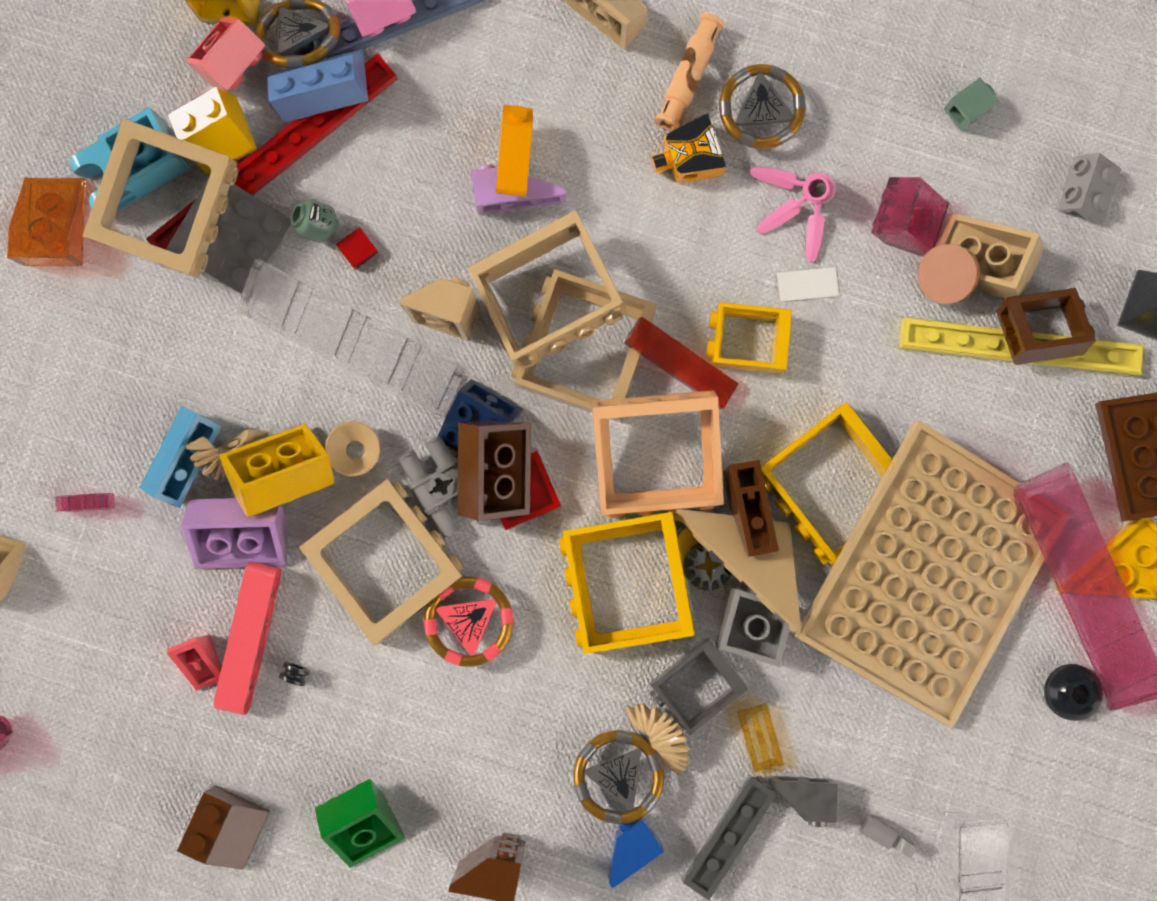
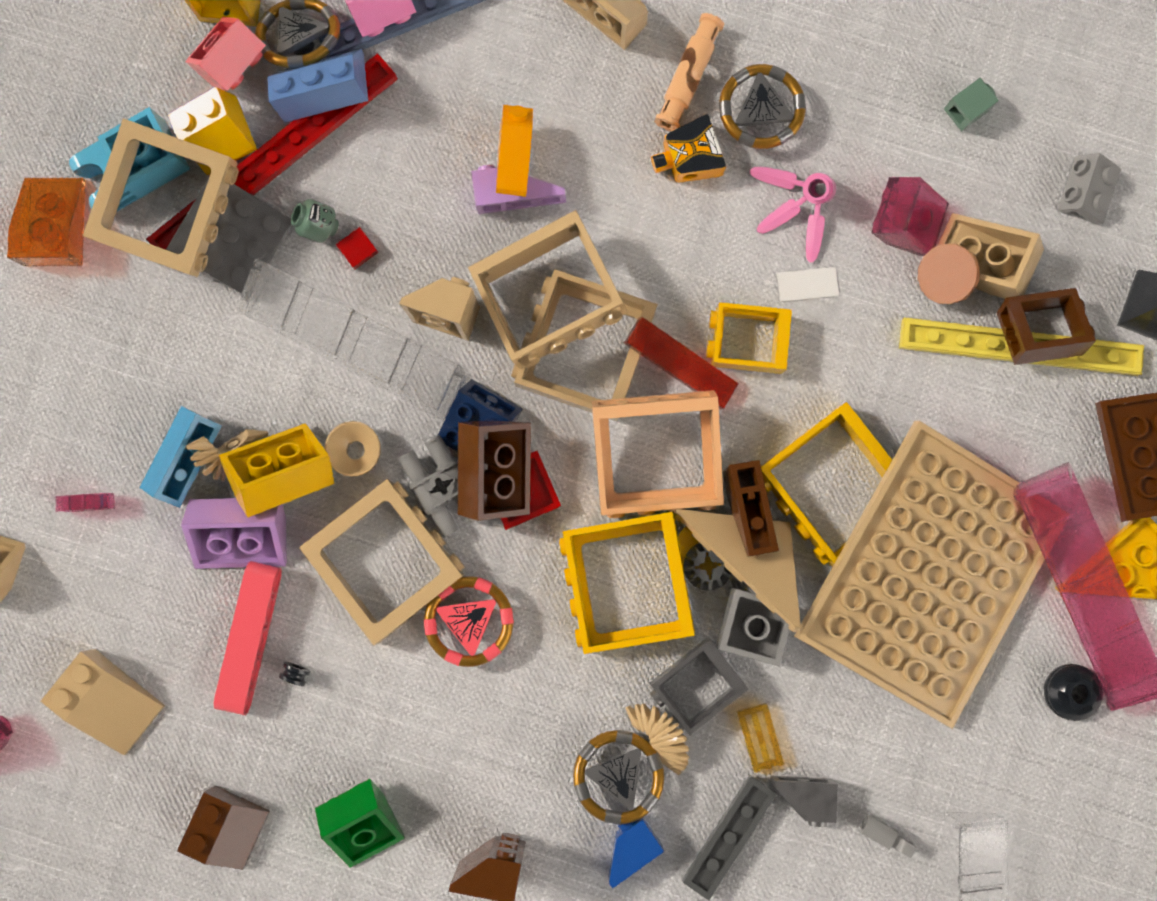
(102, 701): none -> tan slope
(197, 661): coral slope -> none

